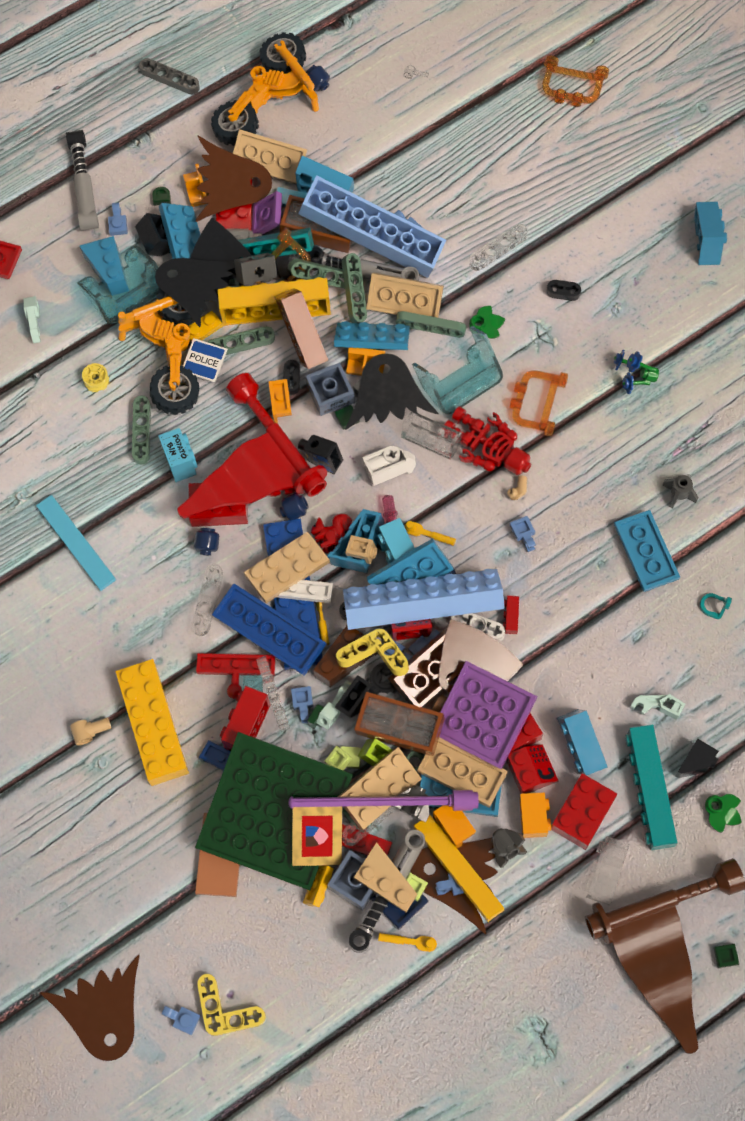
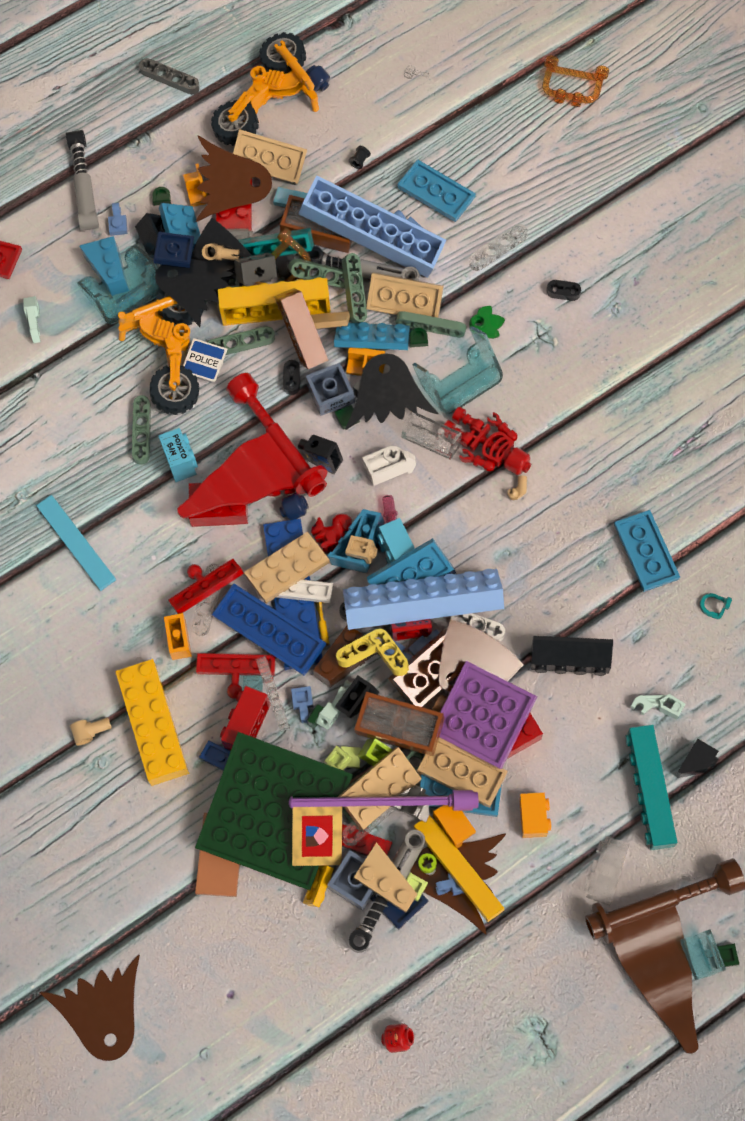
(91, 372): light yellow wheel -> none
(173, 249): none -> dark blue tile
(177, 636): none -> light orange brick
(184, 1019): medium blue plate -> none
(205, 585): none -> red plate
(206, 541): dark blue head -> none
(209, 324): yellow plate -> none
(221, 252): none -> tan pin
(224, 1018): light yellow beam -> none
(267, 213): medium lavender plate -> none
(280, 399): light orange panel -> none
(308, 169): dark azure wedge -> none
(330, 320): none -> tan tile
(359, 157): none -> black bush
(376, 677): black gear -> none
(397, 1038): none -> red head
(416, 529): yellow piece -> none
(418, 338): none -> dark green tile
(421, 862): none -> lime bush
(422, 943): yellow piece -> none
(436, 190): none -> dark azure plate
(507, 845): dark grey brick -> none
(511, 614): red piece -> none
(520, 389): clear orange bar -> none
(524, 531): medium blue plate -> none
(531, 768): red slope -> none
(571, 655): none -> black slope
(582, 742): dark azure wedge -> none
(583, 811): red brick -> none
(648, 373): plant -> none
(681, 488): dark grey brick -> none
(703, 955): none -> clear light blue panel
(710, 232): dark azure wedge -> none
(726, 812): green plate -> none

